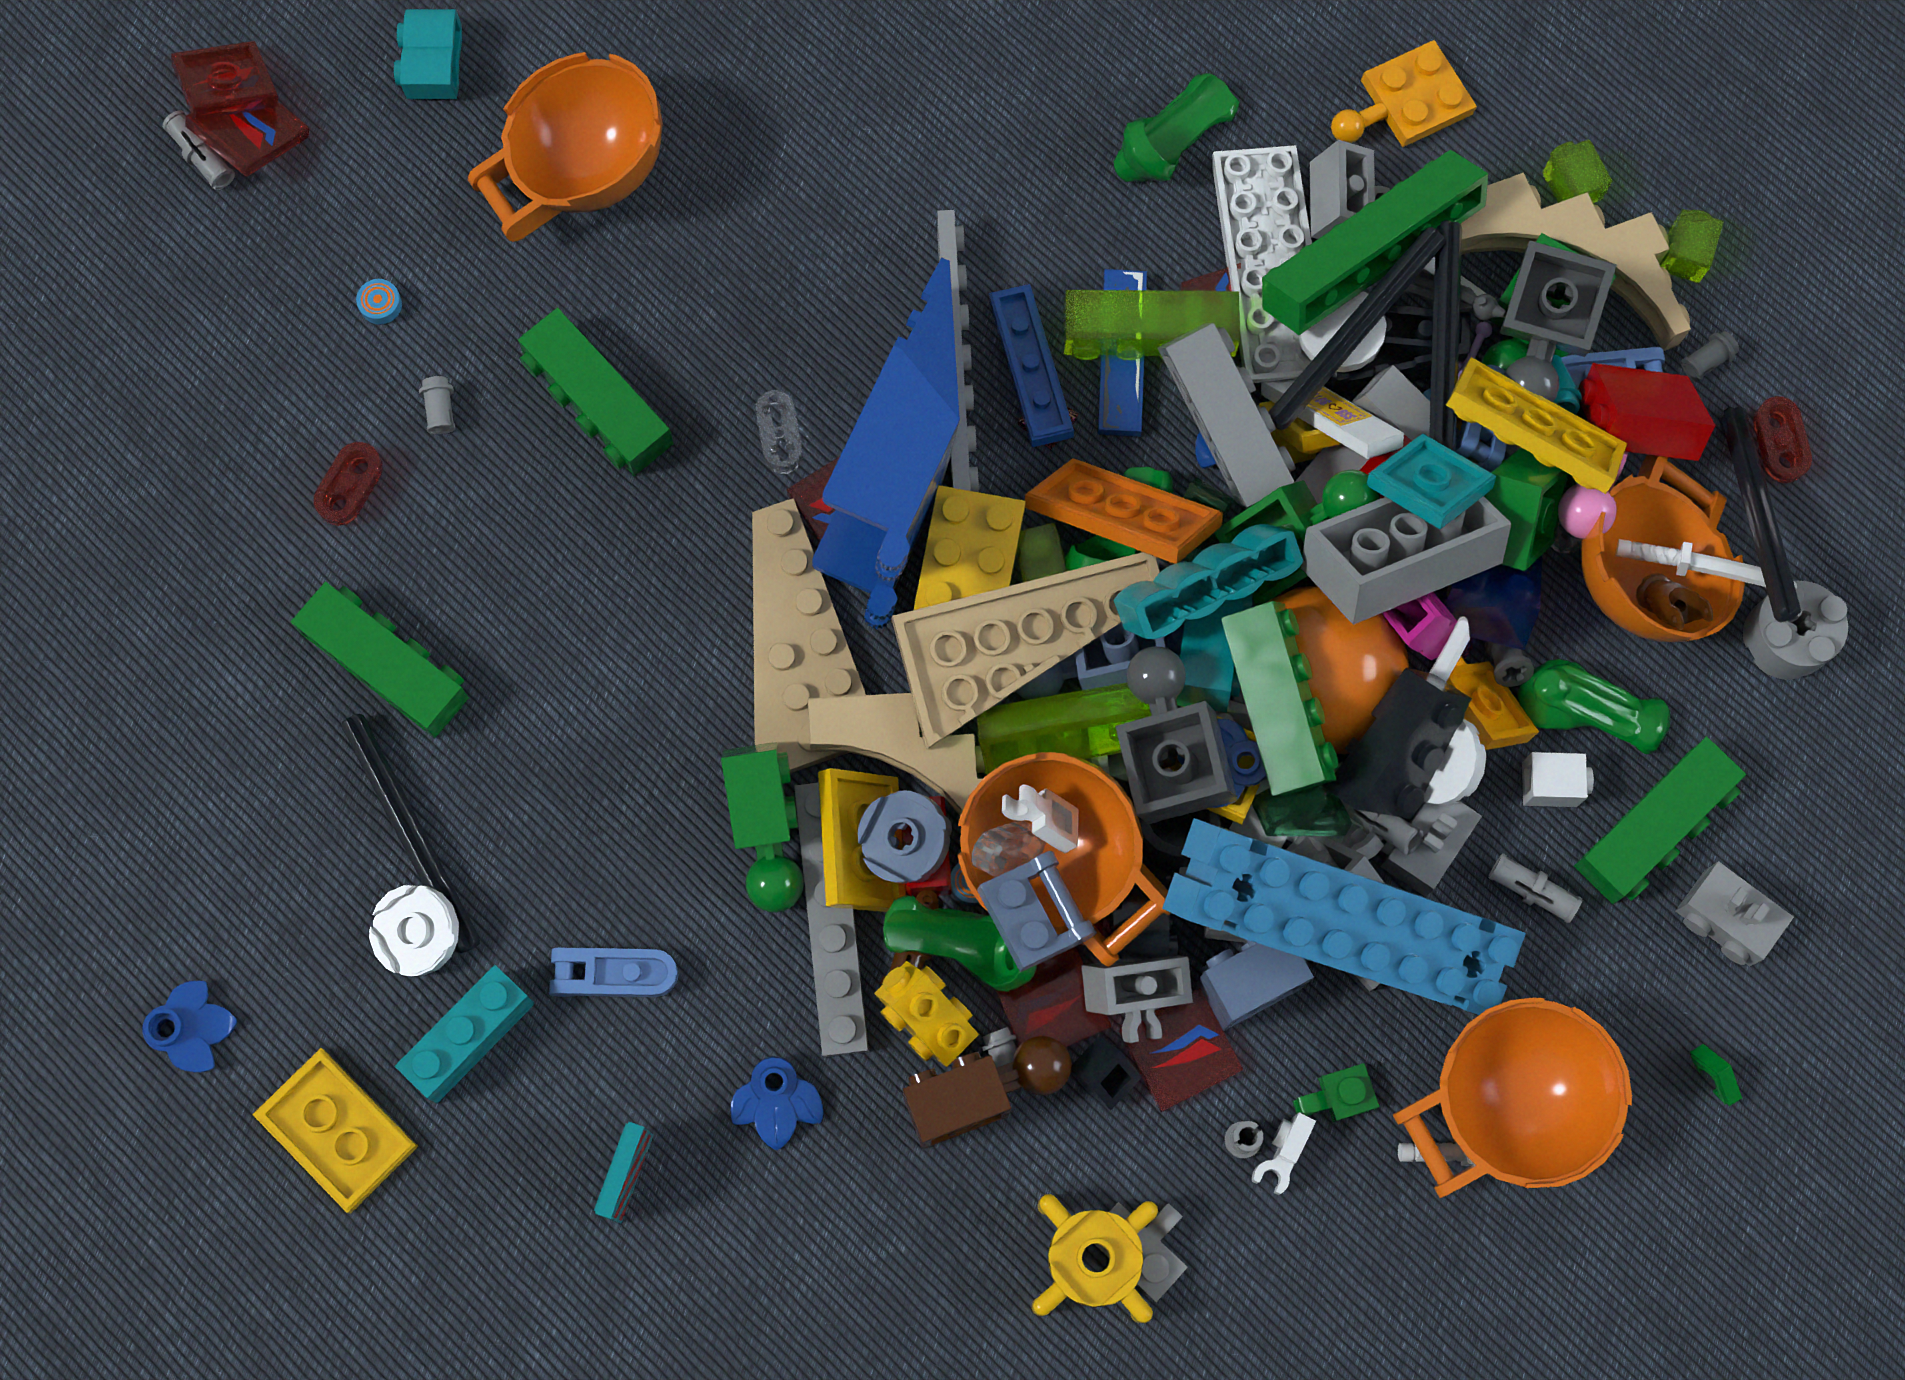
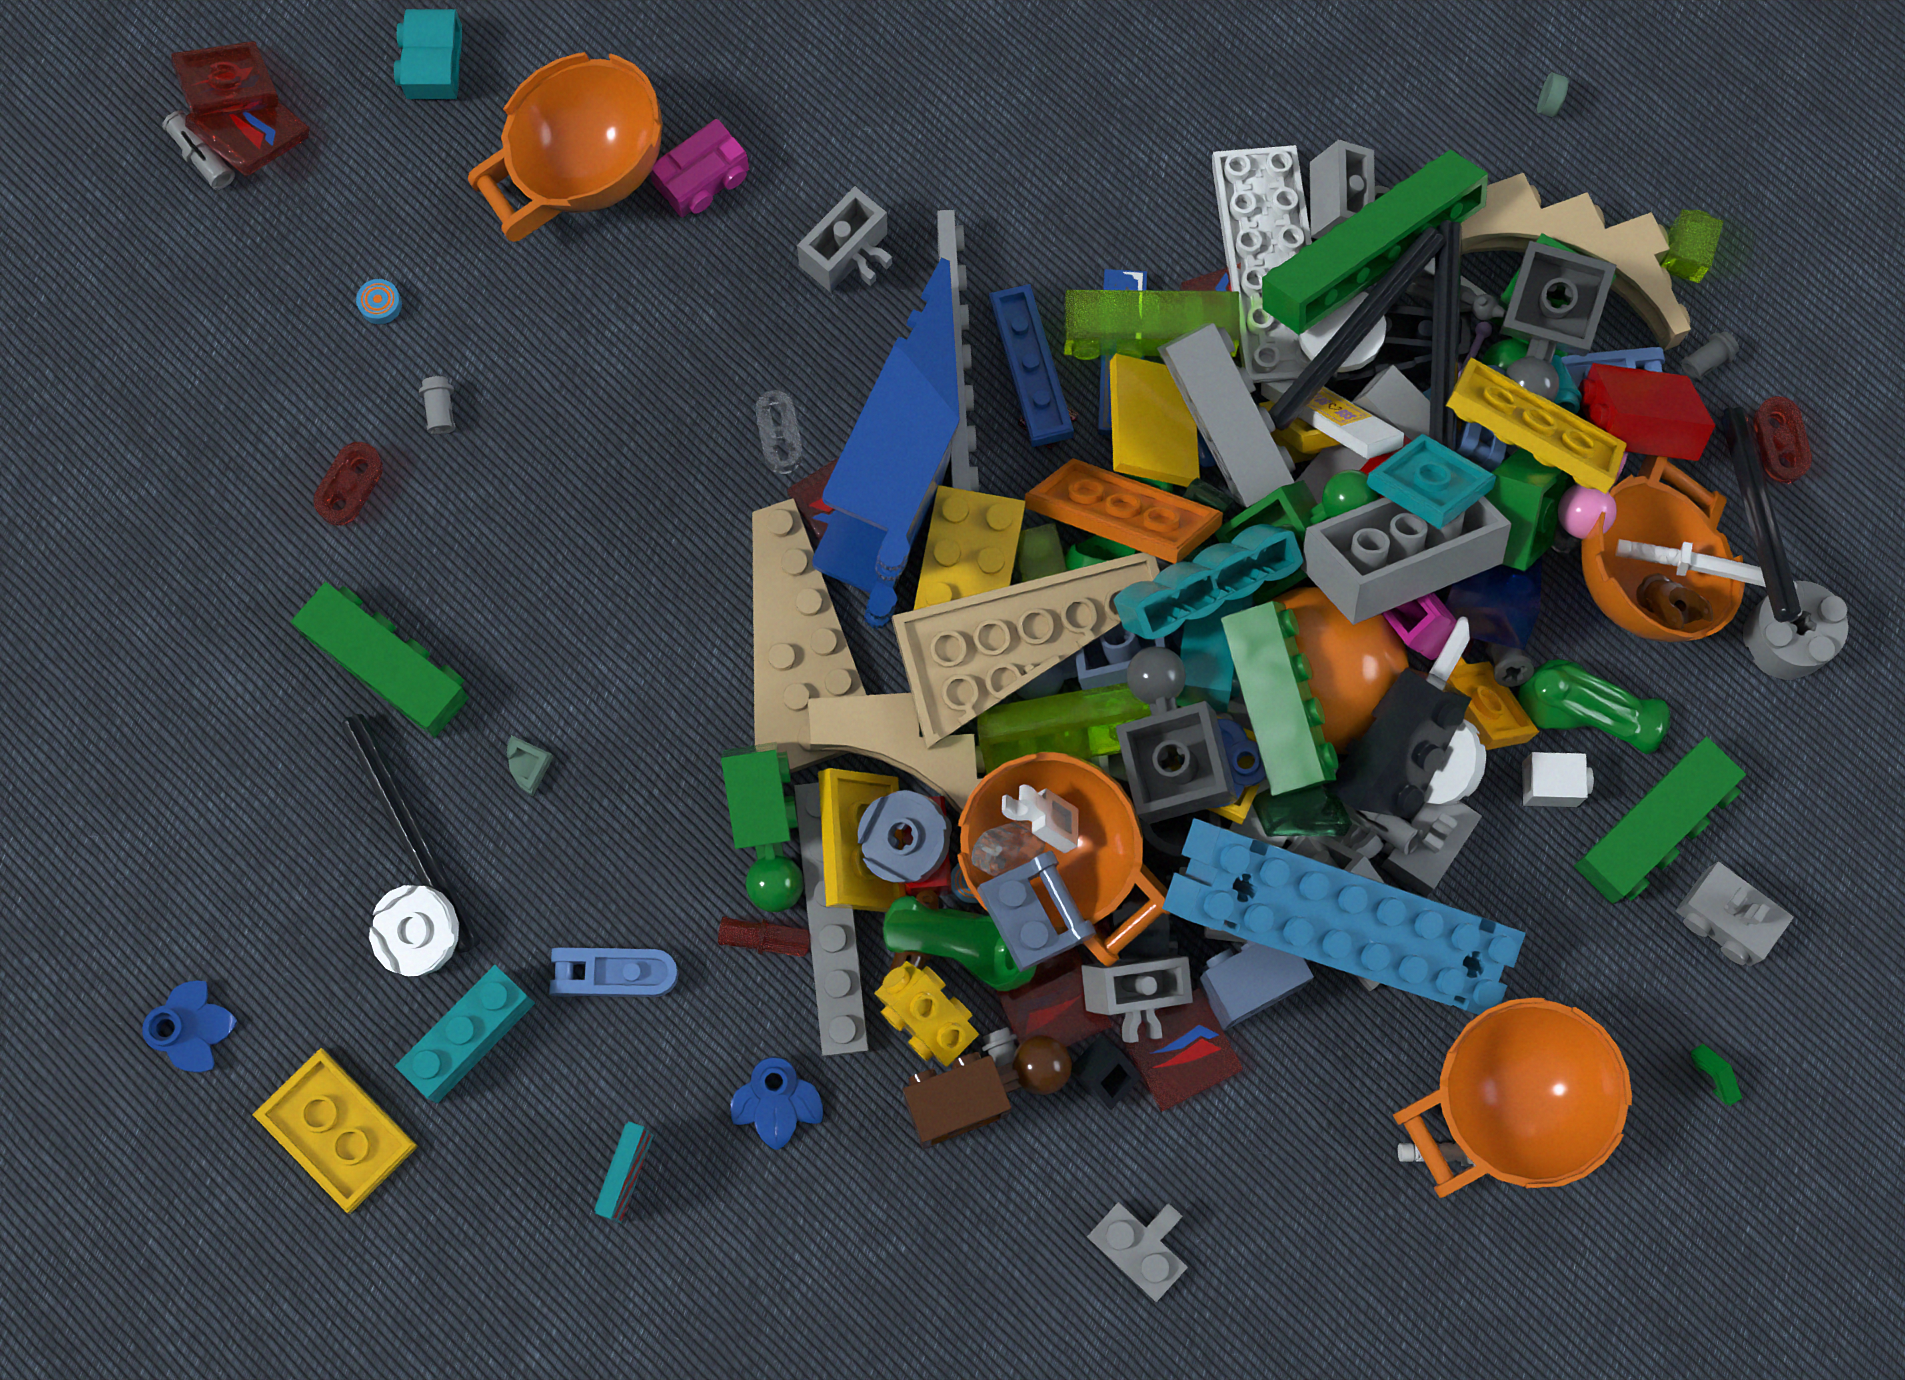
(527, 764): none -> sand green tile
(595, 392): green brick -> none
(700, 169): none -> dark pink brick
(763, 937): none -> clear red axle
(845, 240): none -> light grey brick
(1095, 1288): yellow plate -> none
(1151, 423): none -> yellow tile
(1155, 143): green hair -> none
(1232, 1137): light grey pin -> none
(1290, 1140): white plate -> none
(1343, 1093): green plate -> none
(1413, 94): light orange plate -> none
(1535, 888): light grey pin -> none
(1552, 94): none -> sand green tile
(1575, 171): clear neon green brick -> none

